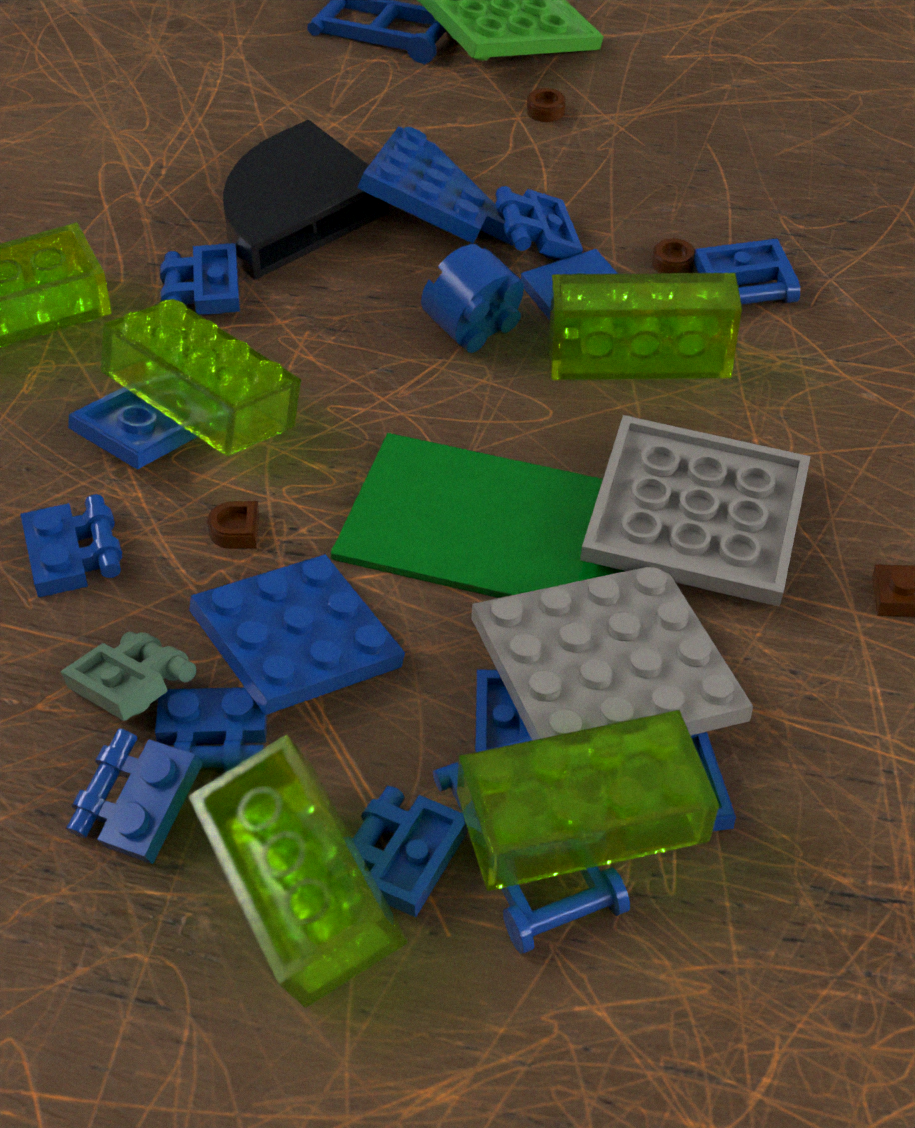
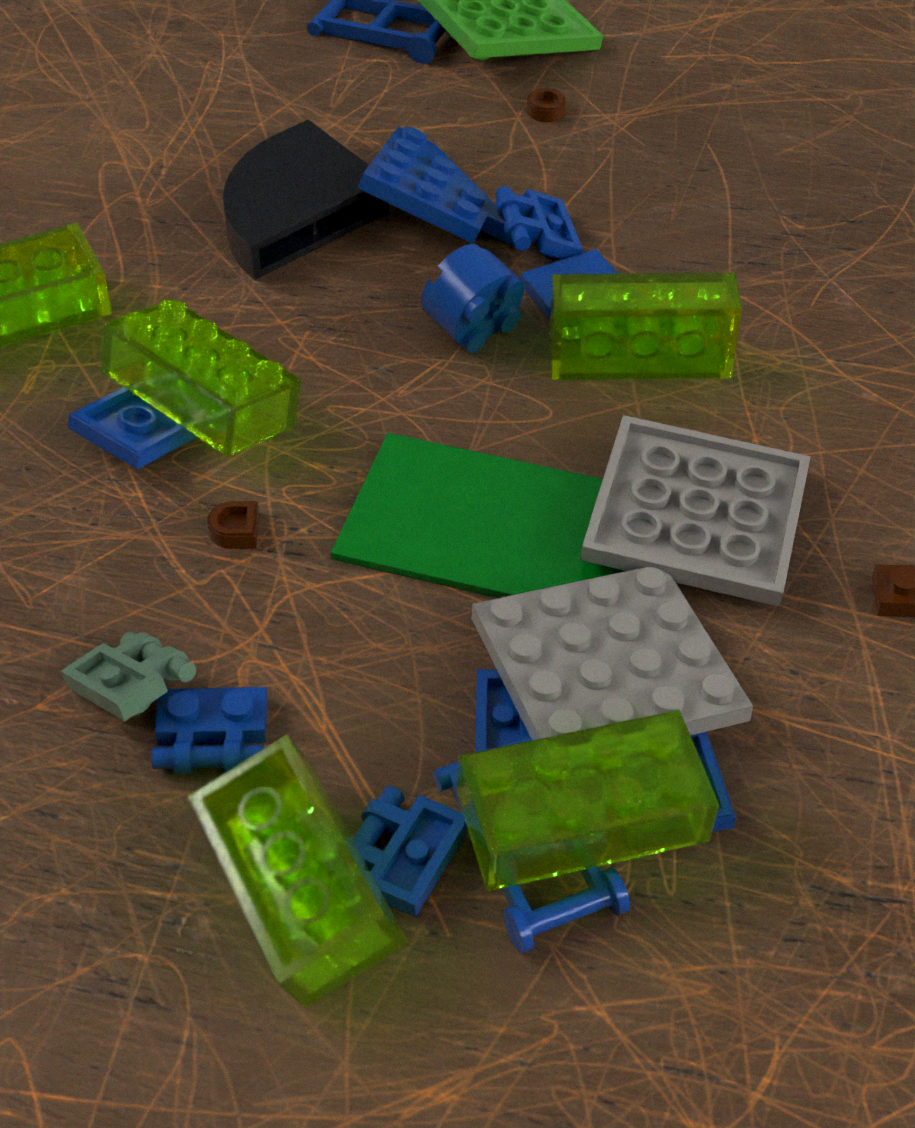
(54, 547): blue plate -> none
(148, 801): blue plate -> none
(214, 276): blue plate -> none
(295, 633): blue plate -> none
(673, 256): reddish brown tile -> none
(753, 263): blue plate -> none

